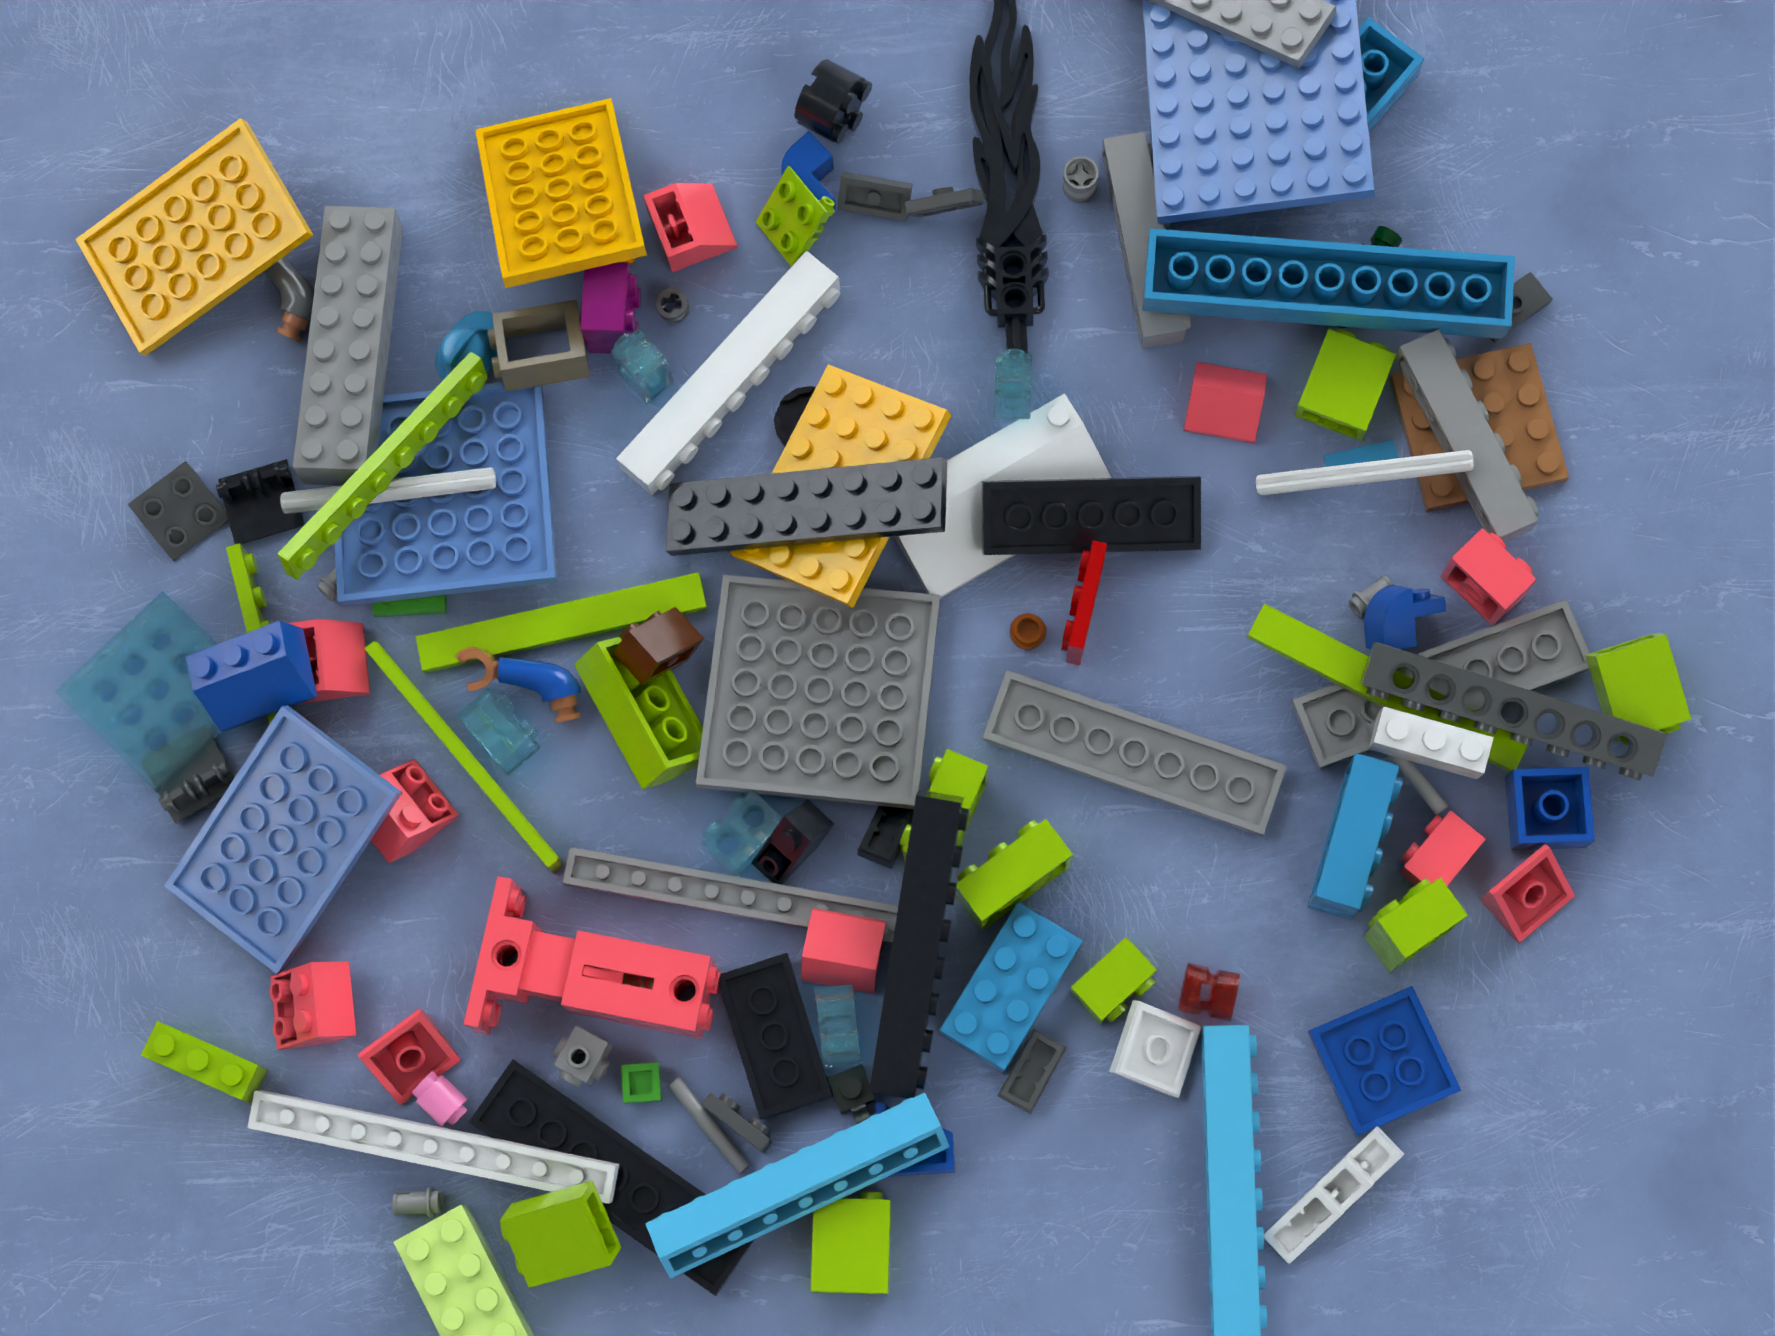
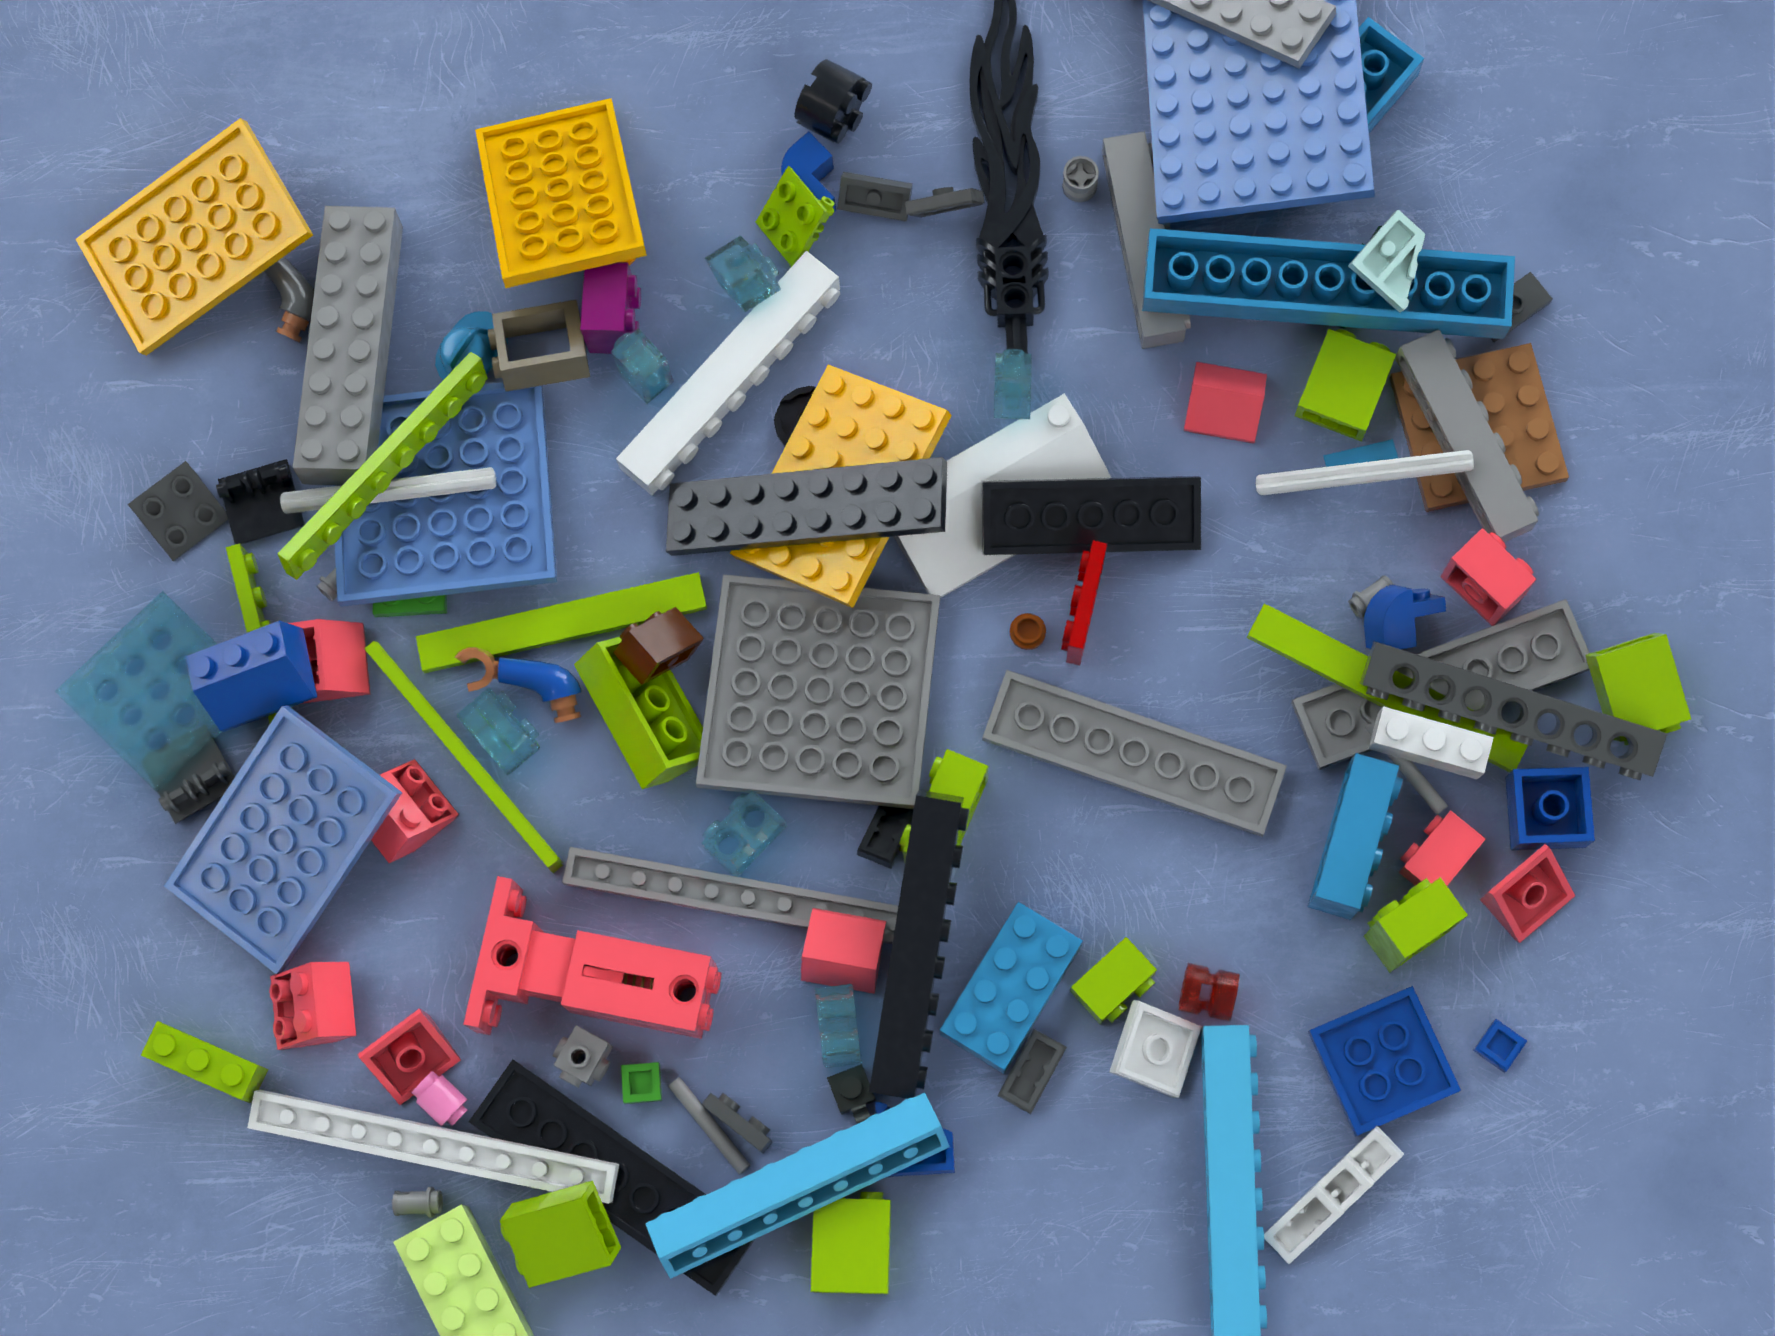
(676, 315): flat silver bush -> none
(689, 223): coral slope -> none
(744, 272): none -> clear light blue brick
(774, 1036): black plate -> none
(792, 842): black slope -> none
(1012, 873): lime brick -> none
(1390, 259): none -> light aqua wing
(1500, 1045): none -> blue tile

